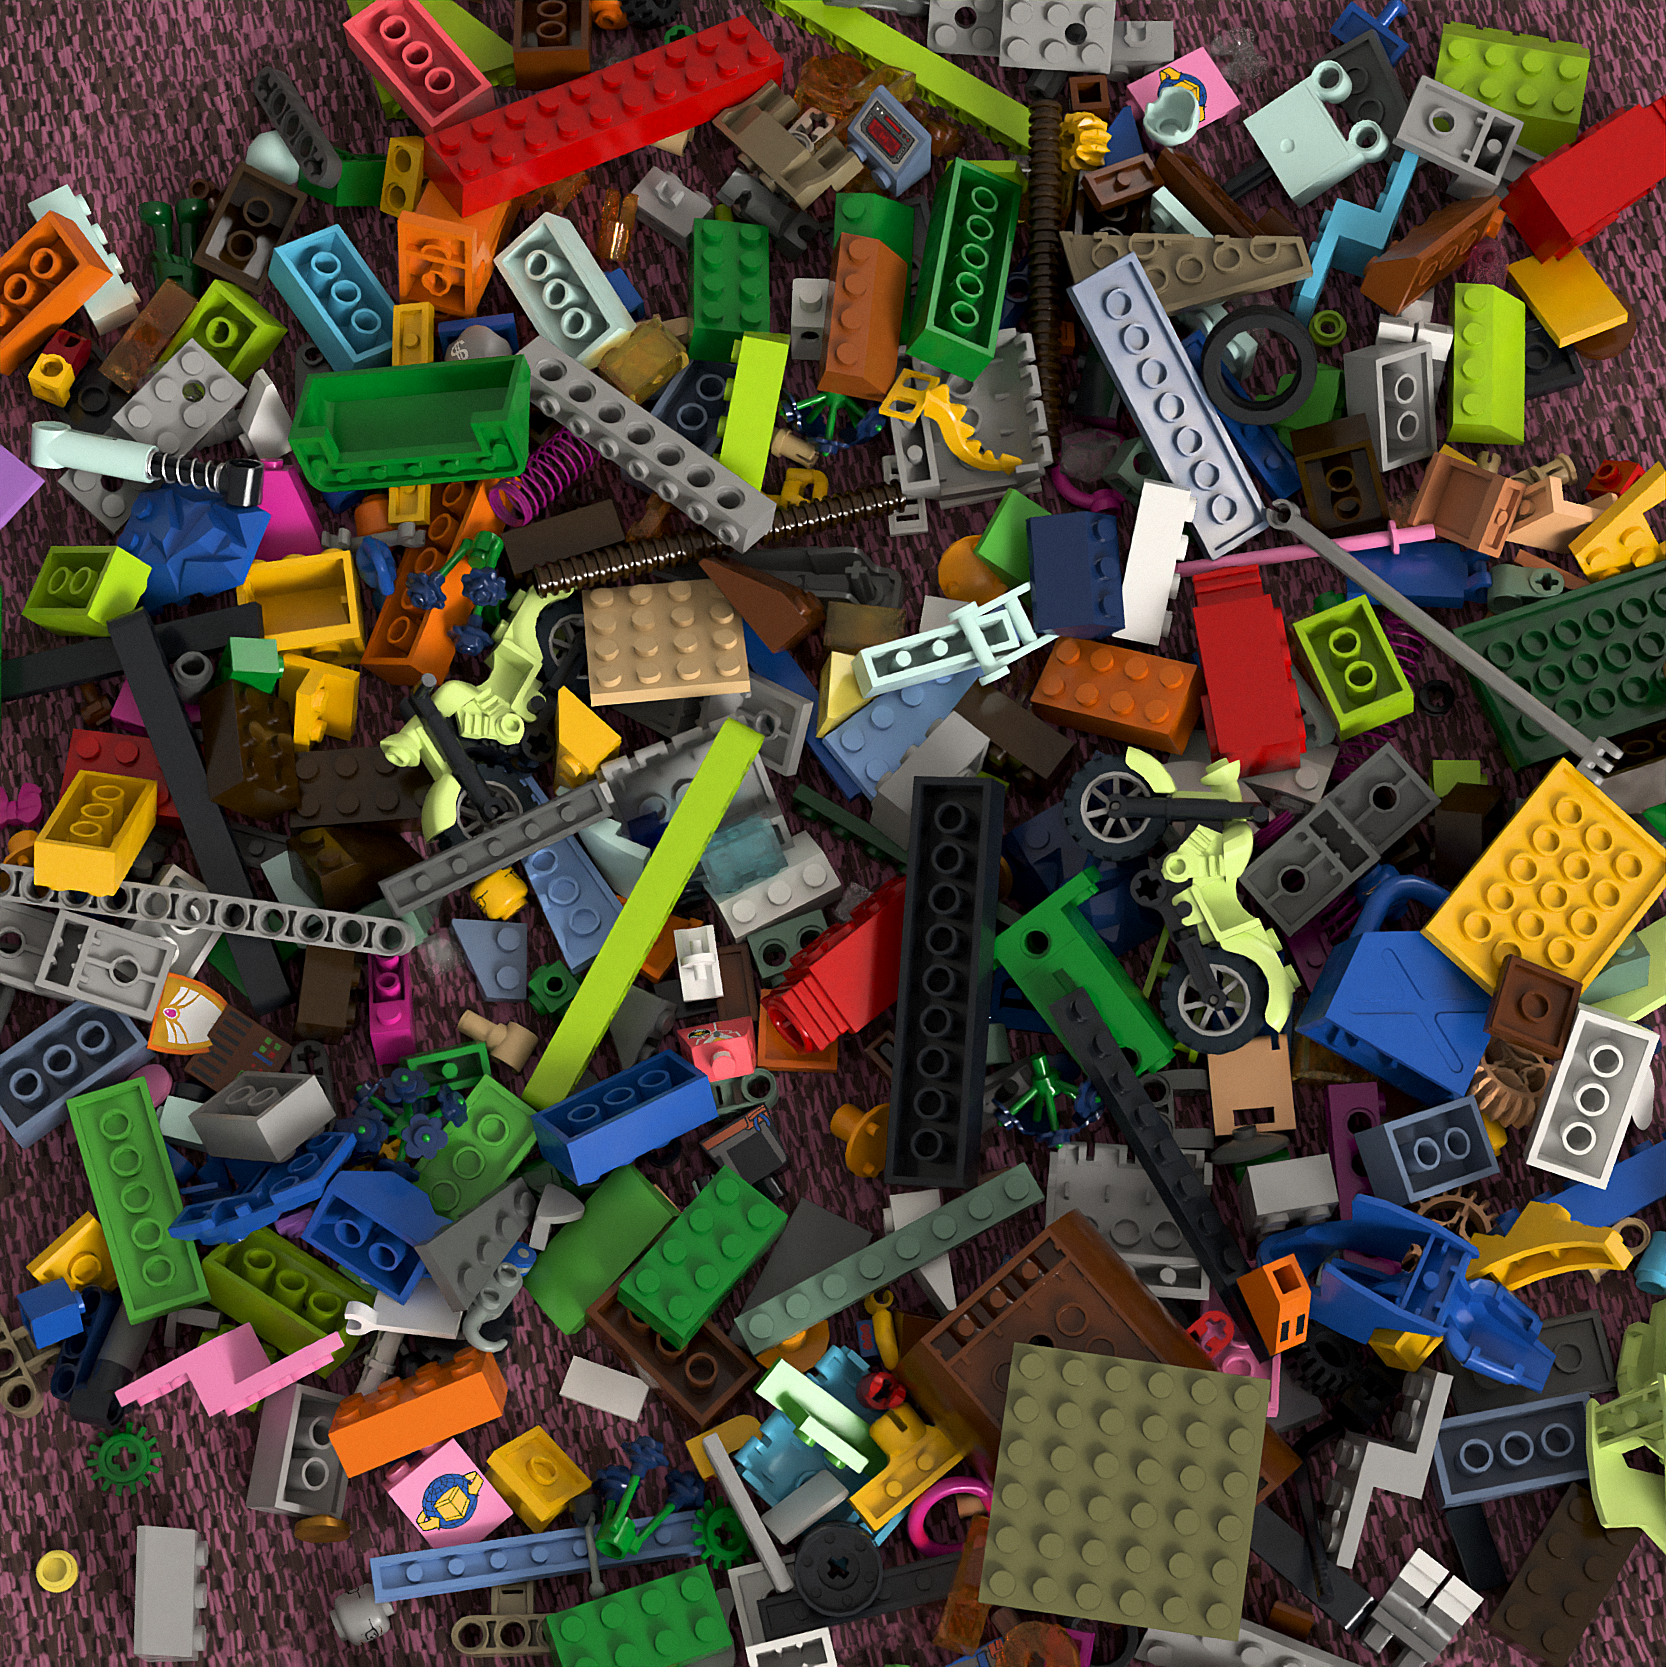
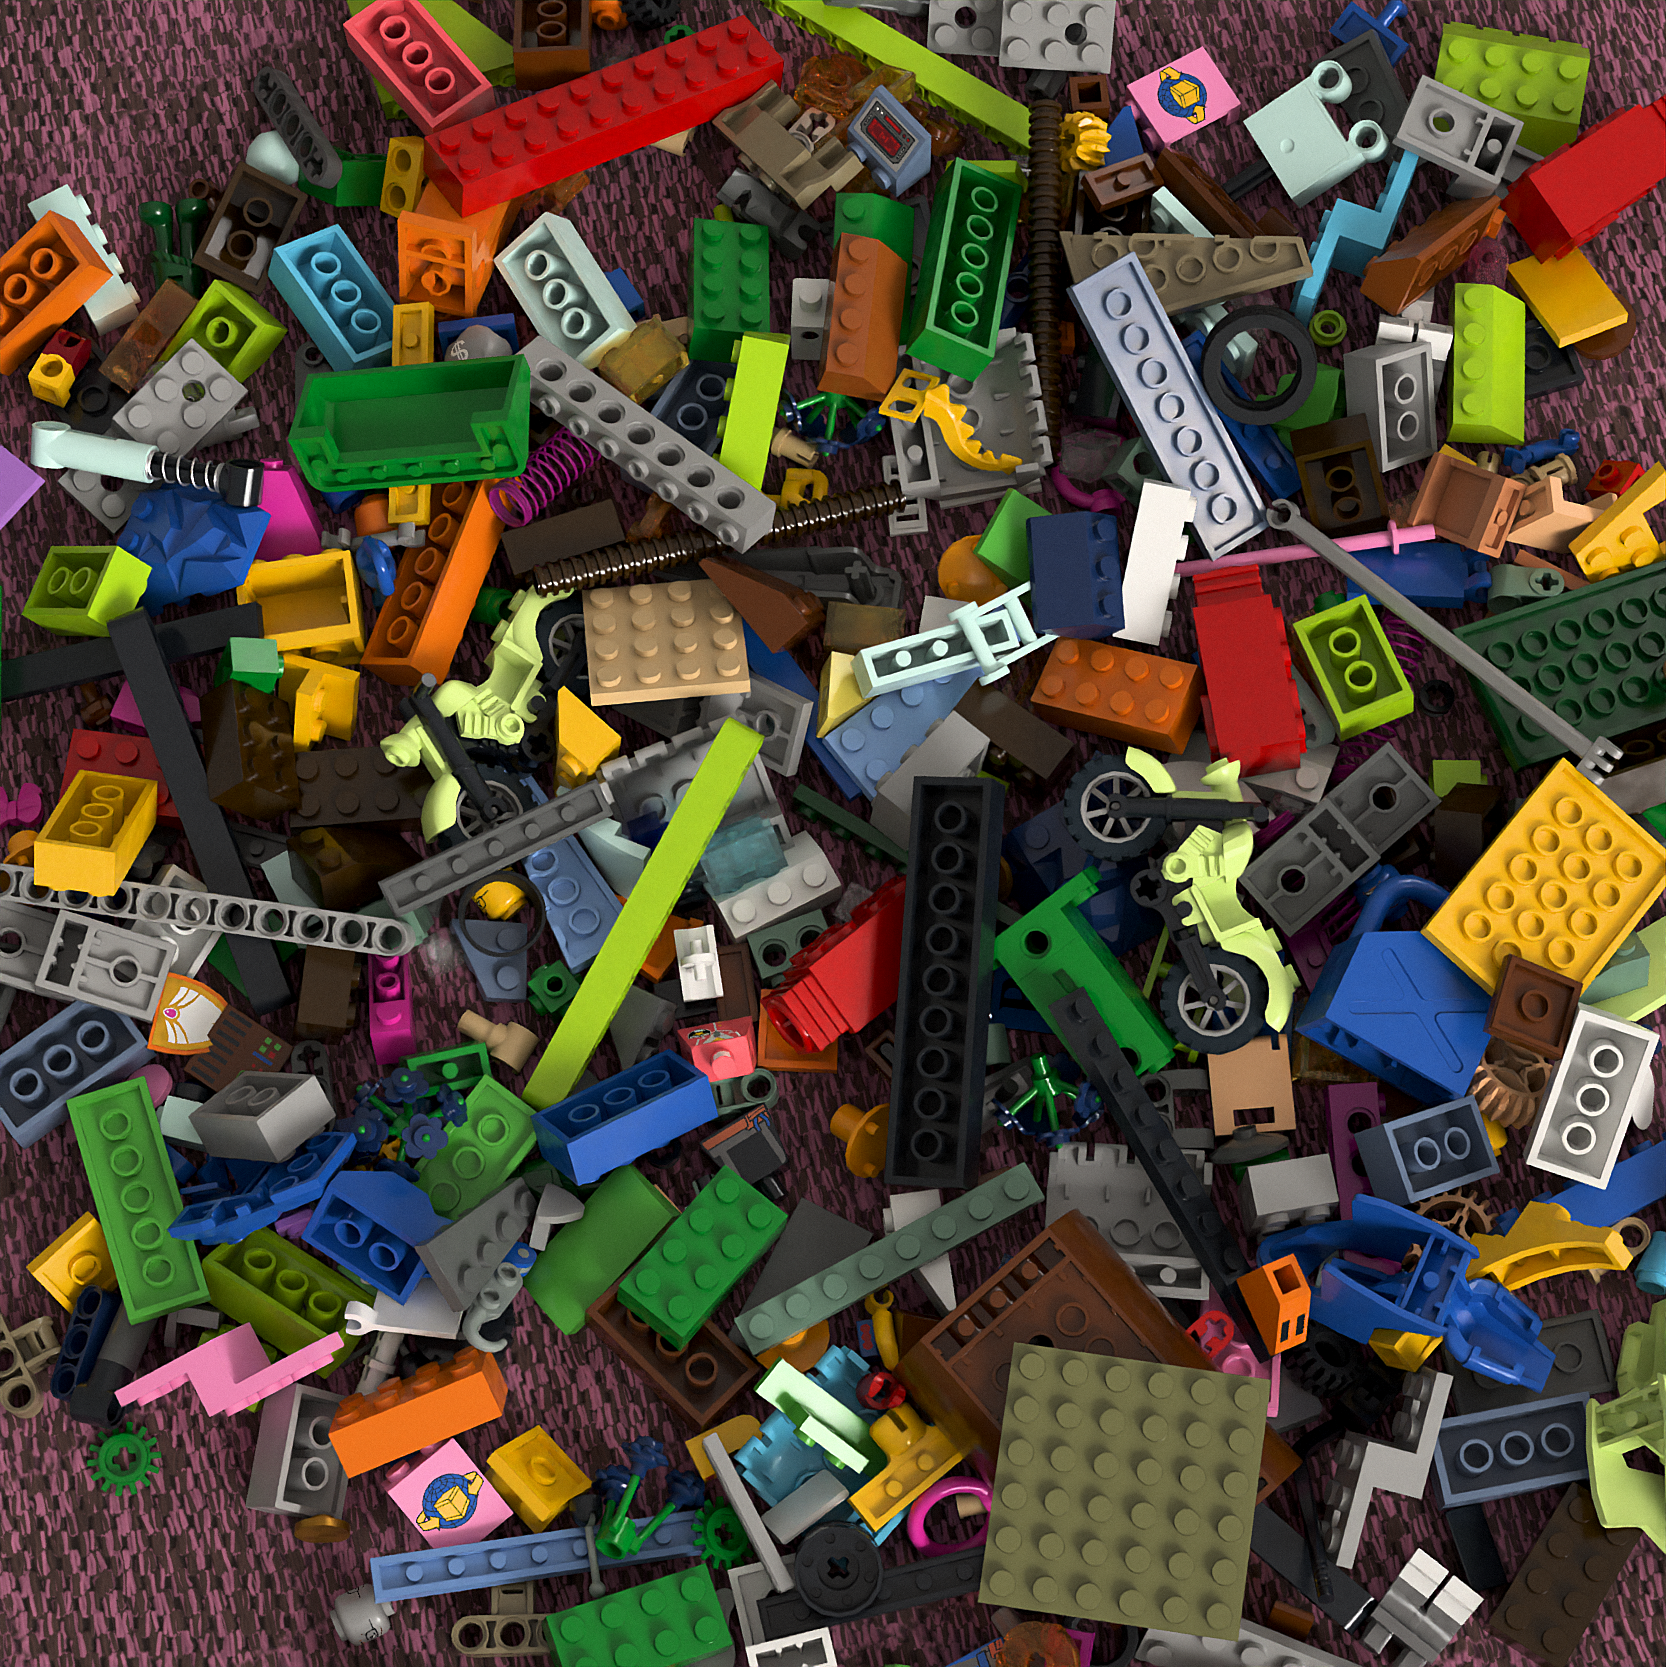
(51, 1312): blue brick -> none
(57, 1571): light yellow plate -> none
(169, 1594): light grey slope -> none
(193, 676): dark grey brick -> none
(264, 420): white slope -> none
(480, 587): dark blue plant -> none
(522, 883): none -> black tyre
(604, 1389): white tile -> none
(614, 232): clear orange hinge -> none
(670, 206): light grey brick -> none
(962, 1614): clear orange slope -> none
(1140, 48): light grey brick -> none
(1172, 116): light aqua hair -> none
(1246, 64): clear piece -> none
(1542, 450): none -> blue arm

